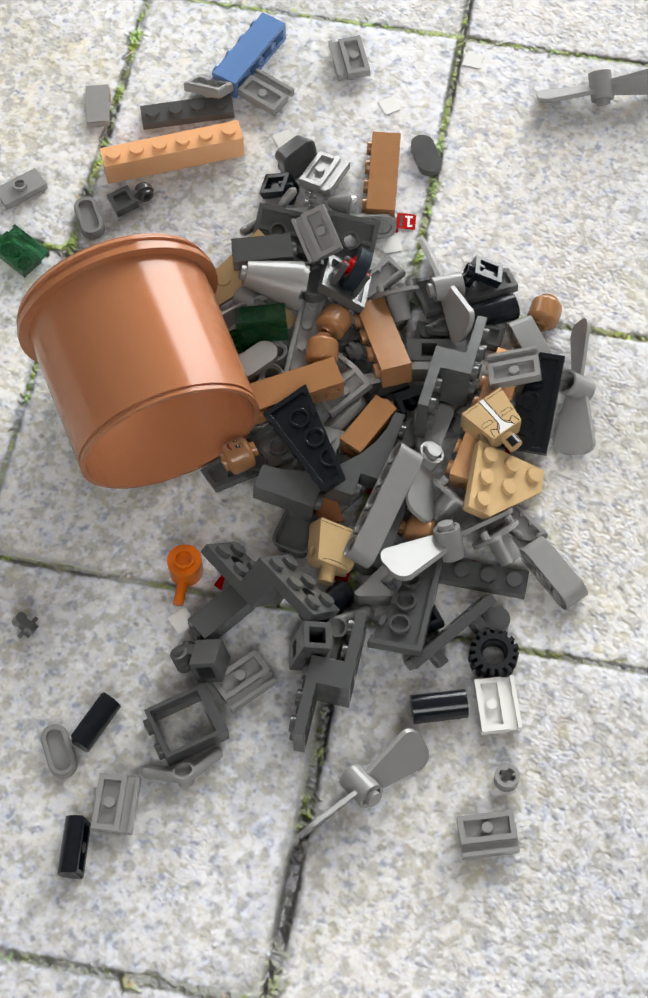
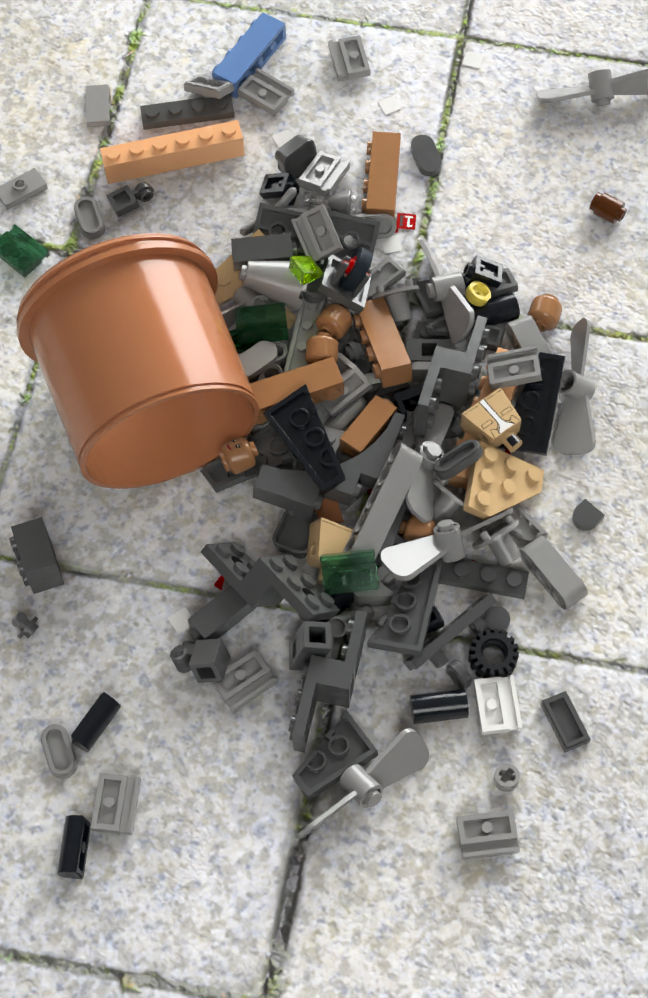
(35, 556): none -> dark grey brick
(179, 702): dark grey window -> none
(183, 772): light grey piece -> none
(184, 569): orange piece -> none
(304, 269): none -> clear neon green slope
(340, 749): none -> dark grey wing
(349, 572): none -> clear green plate
(458, 459): none -> dark grey tile
(459, 674): none -> dark grey tile
(477, 293): none -> light yellow tile
(565, 721): none -> dark grey tile
(586, 516): none -> dark grey tile
(608, 207): none -> reddish brown brick

